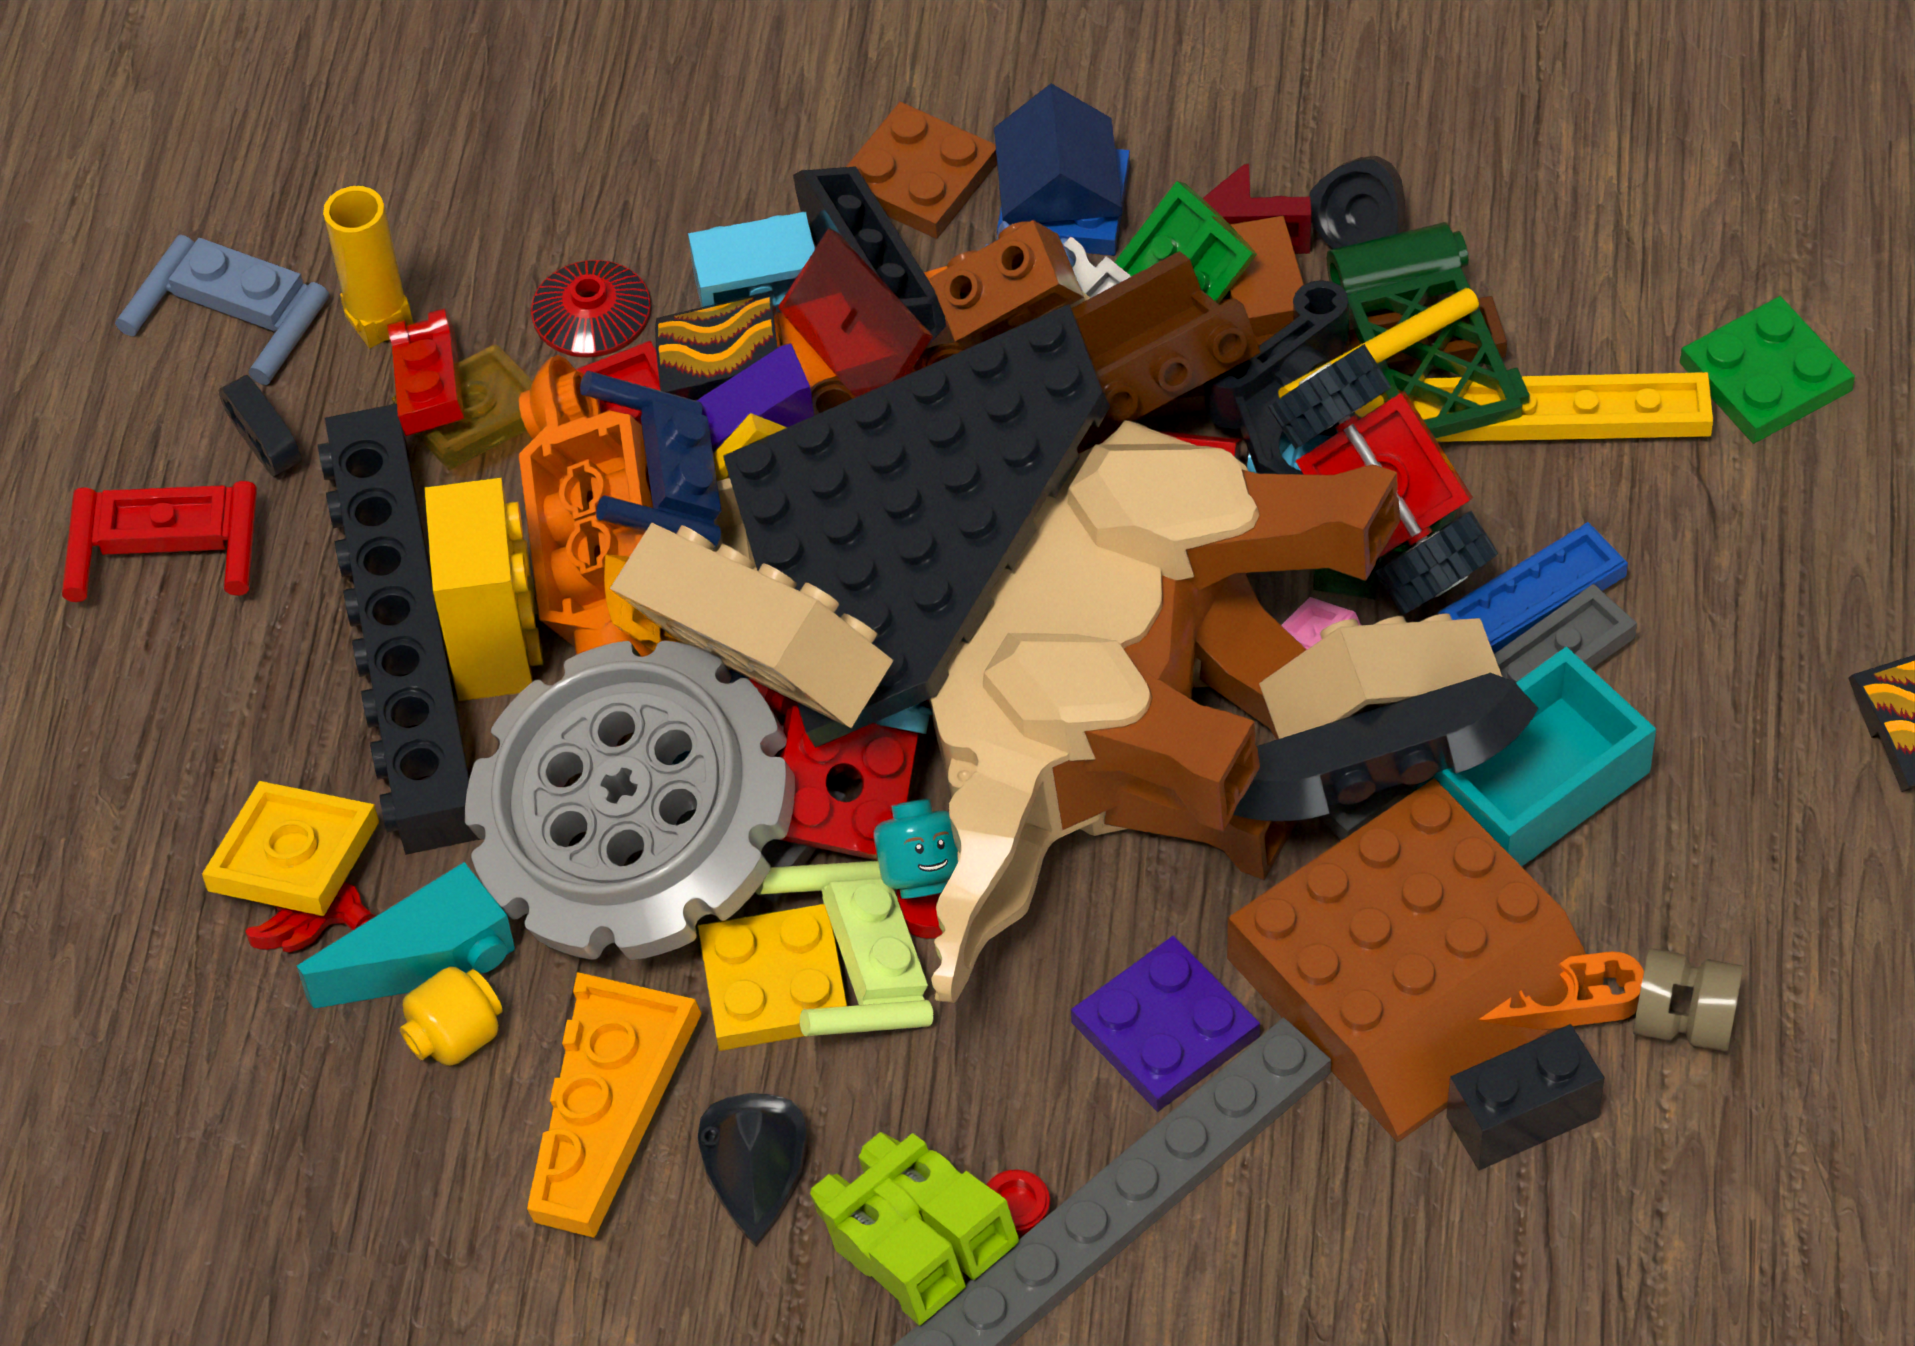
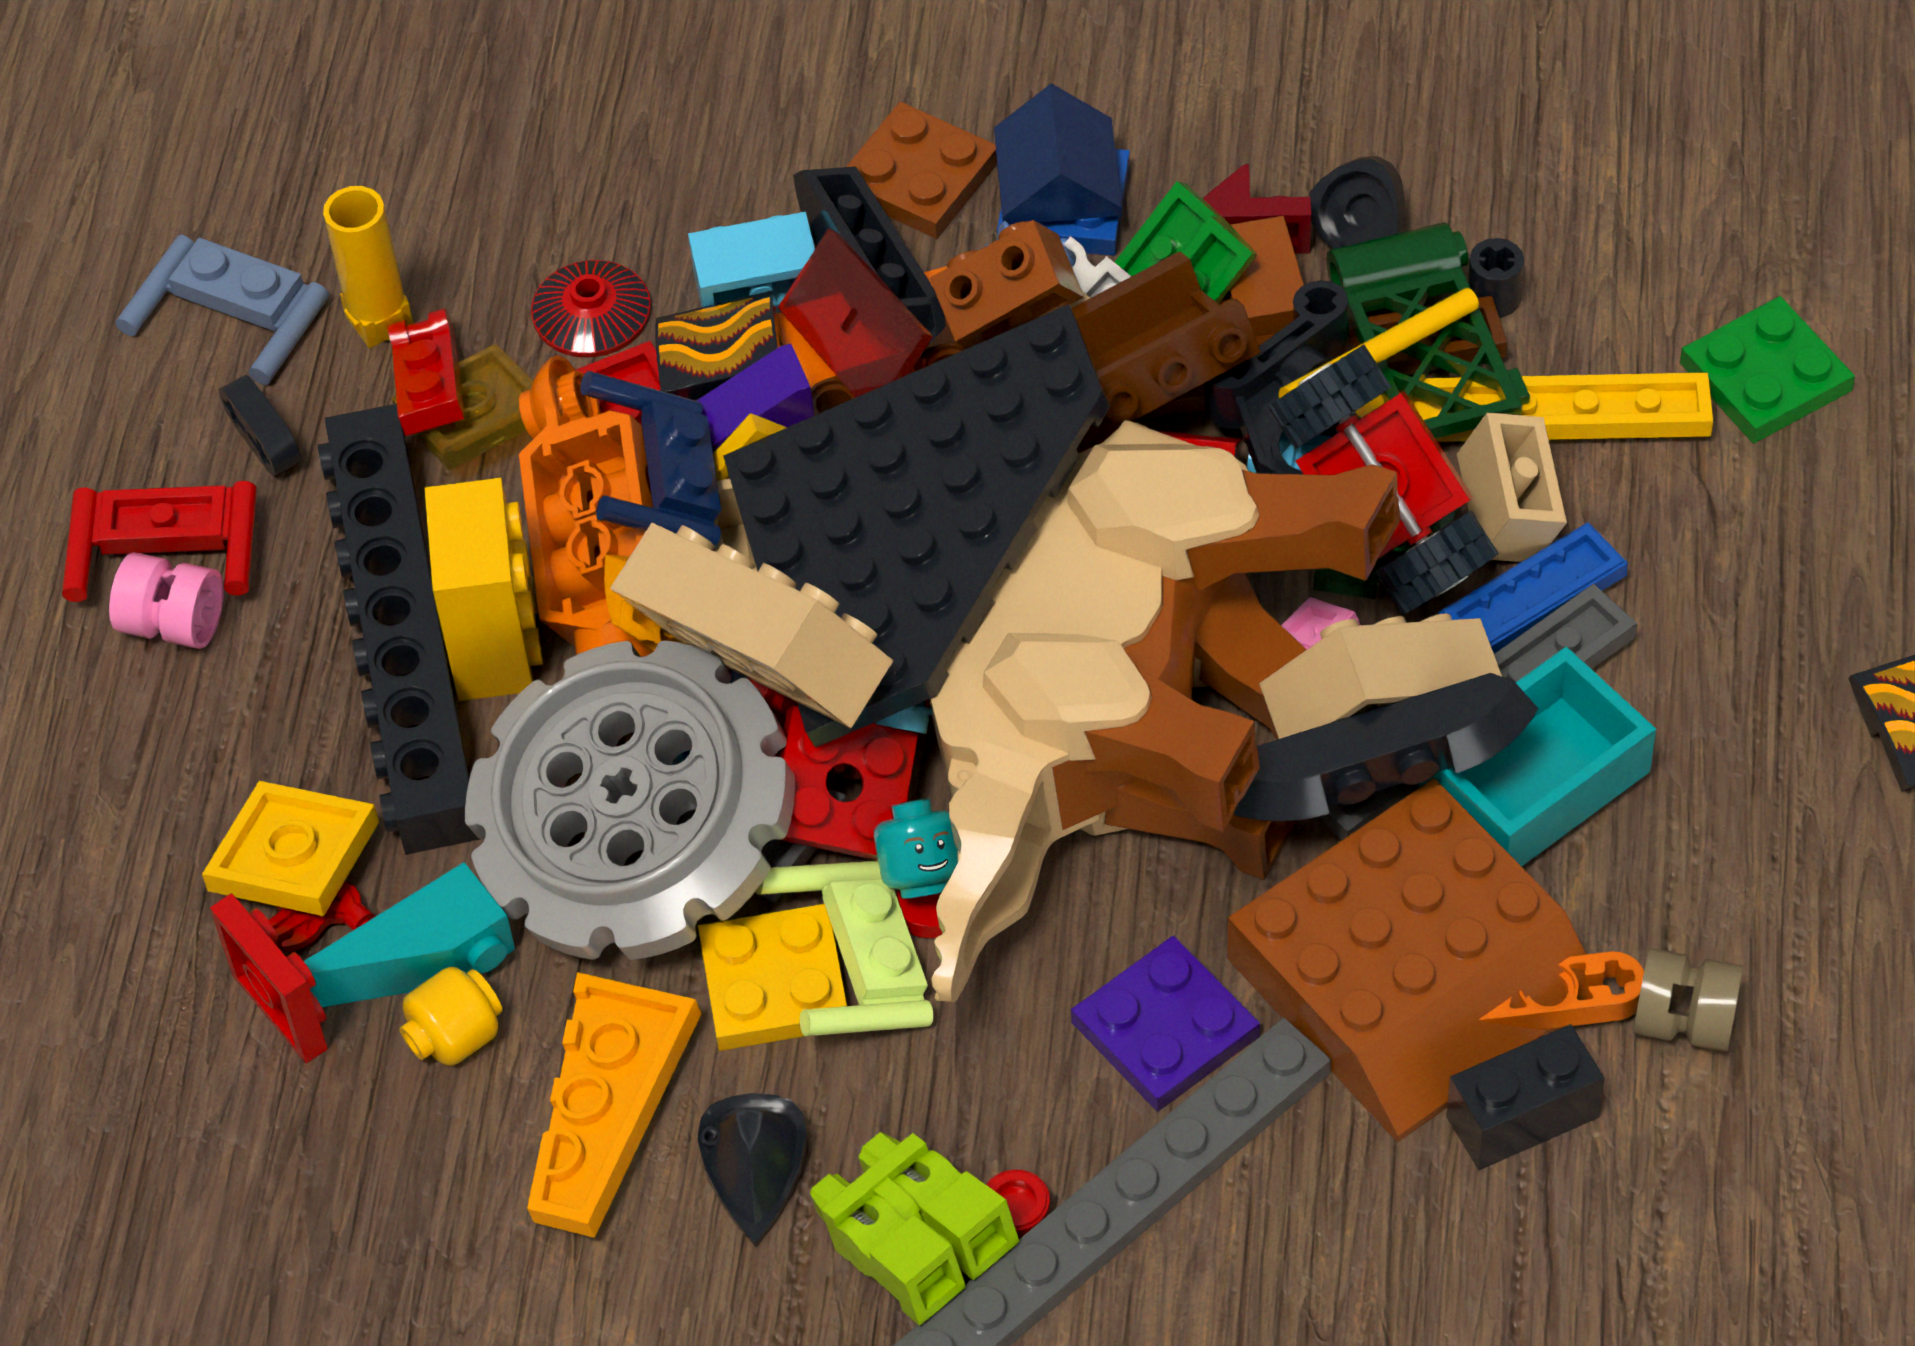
(156, 599): none -> bright pink wheel
(270, 978): none -> red plate
(1497, 271): none -> black piece
(1513, 484): none -> tan brick

